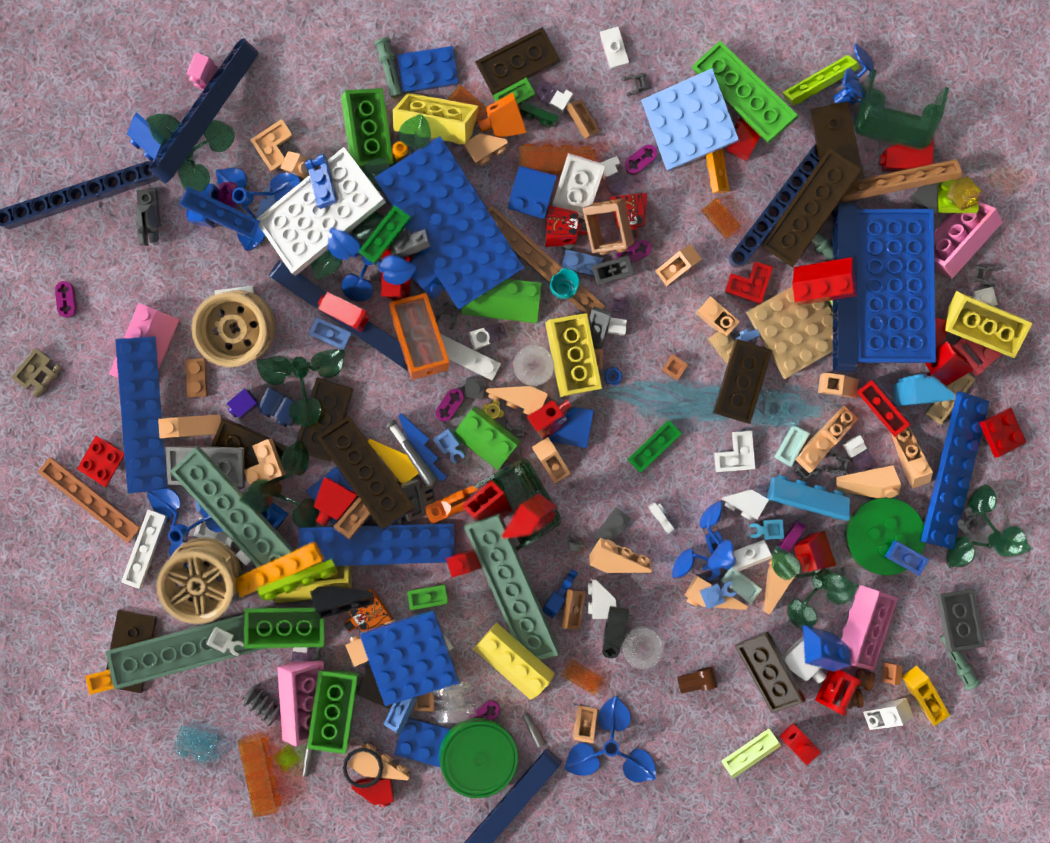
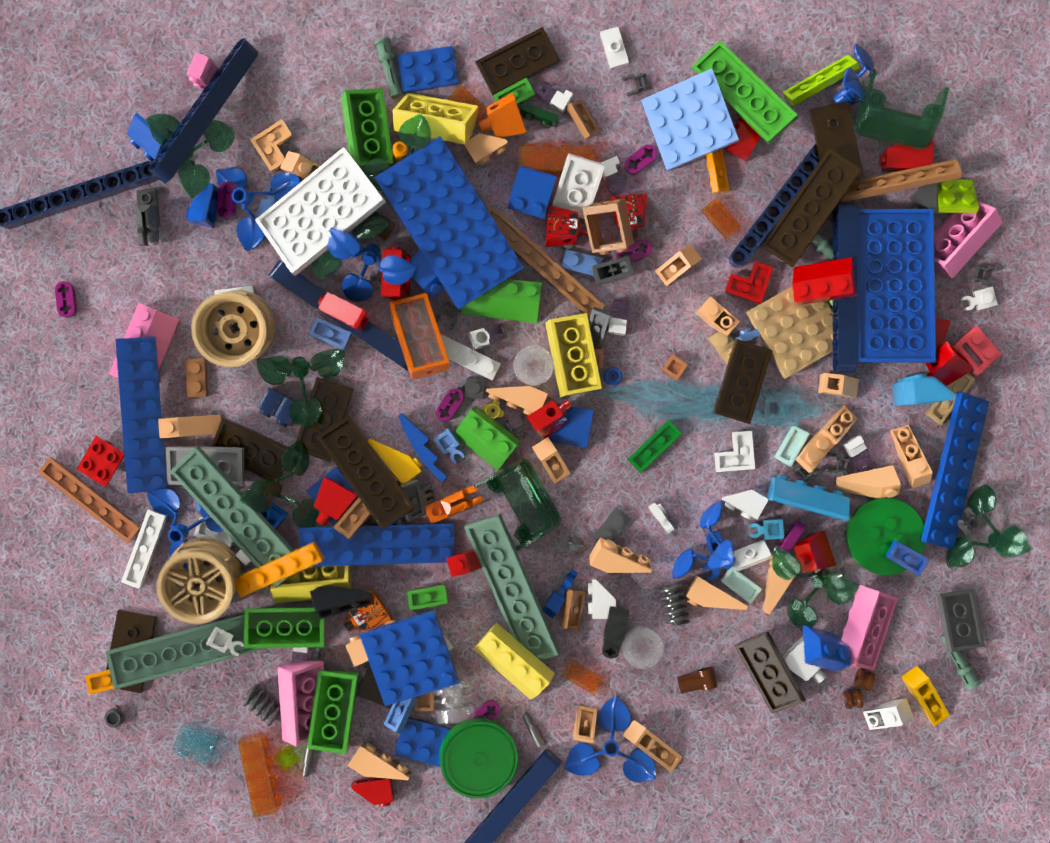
(32, 368): dark tan plate -> none
(114, 717): none -> dark grey plate
(219, 213): blue plate -> none
(242, 404): dark purple brick -> none
(269, 463): light nougat plate -> none
(289, 583): lime plate -> none
(321, 181): plate -> none
(379, 772): black piece -> none
(384, 235): green plate -> none
(409, 244): flat silver plate -> none
(422, 468): dark grey piece -> none
(488, 502): red slope -> none
(531, 517): red slope -> none
(565, 283): teal hair -> none
(652, 746): none -> light nougat slope
(674, 601): none -> dark grey piece
(715, 595): medium blue plate -> none
(751, 753): yellowish green plate -> none
(800, 744): red torso -> none
(832, 689): red plate -> none
(883, 408): red brick -> none
(891, 673): nougat plate -> none
(964, 193): clear yellow brick -> none
(986, 324): light yellow slope -> none
(1002, 432): red plate -> none

